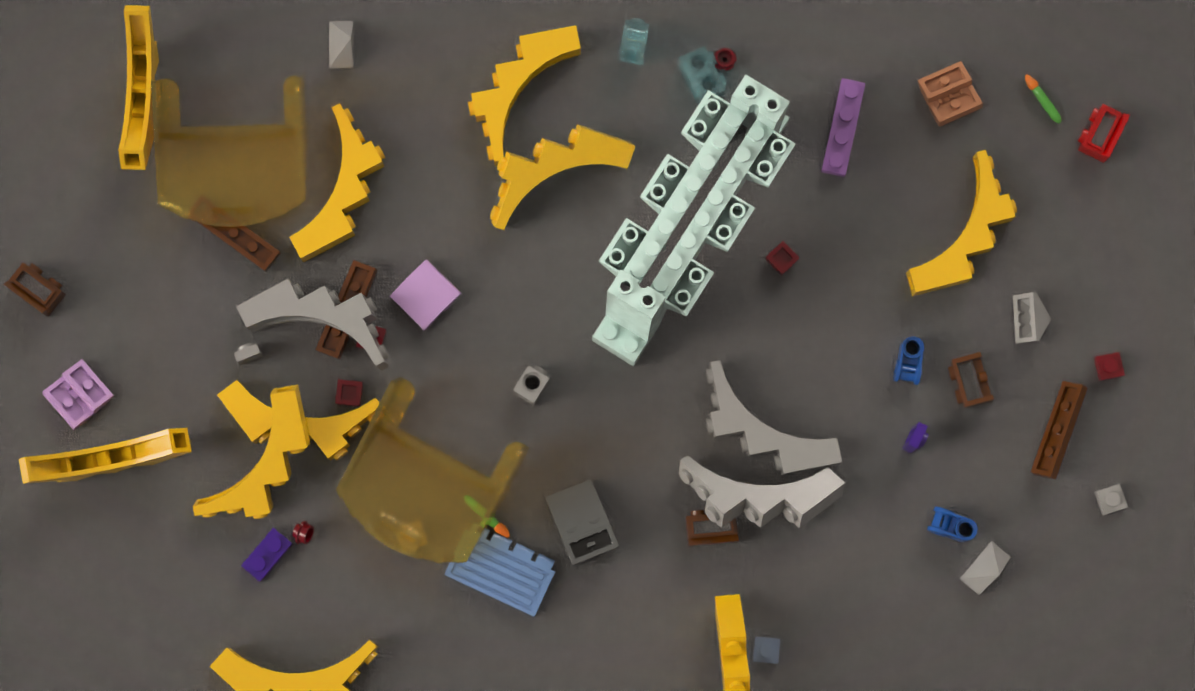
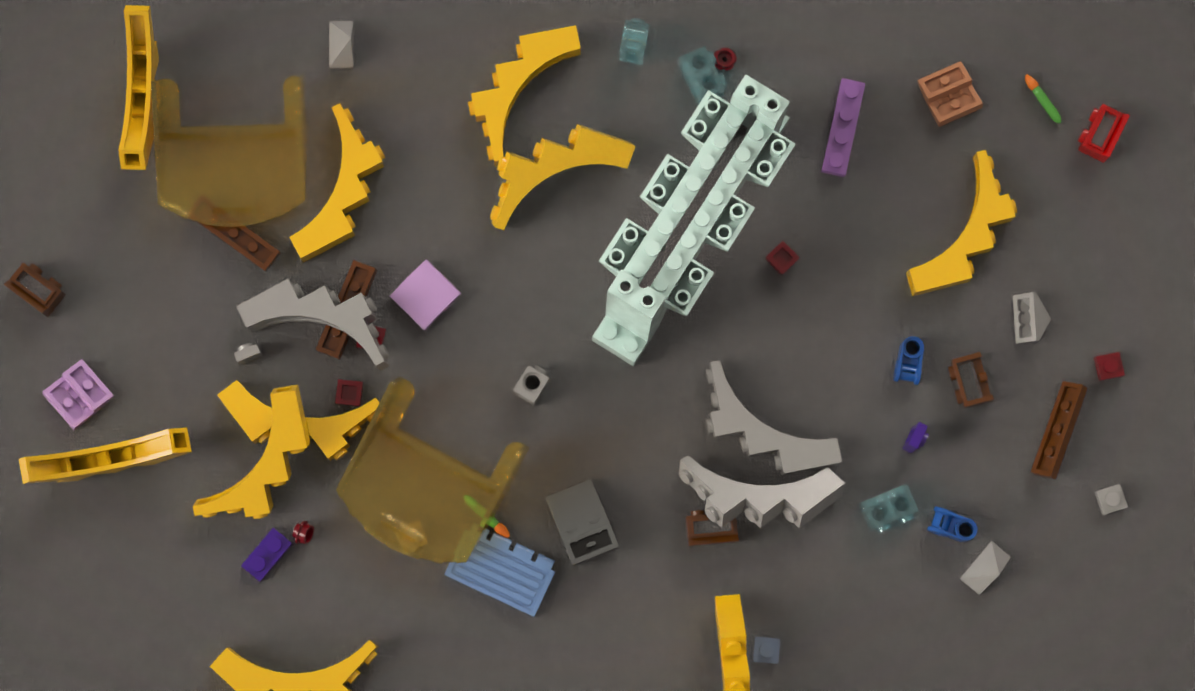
(886, 502): none -> clear light blue brick

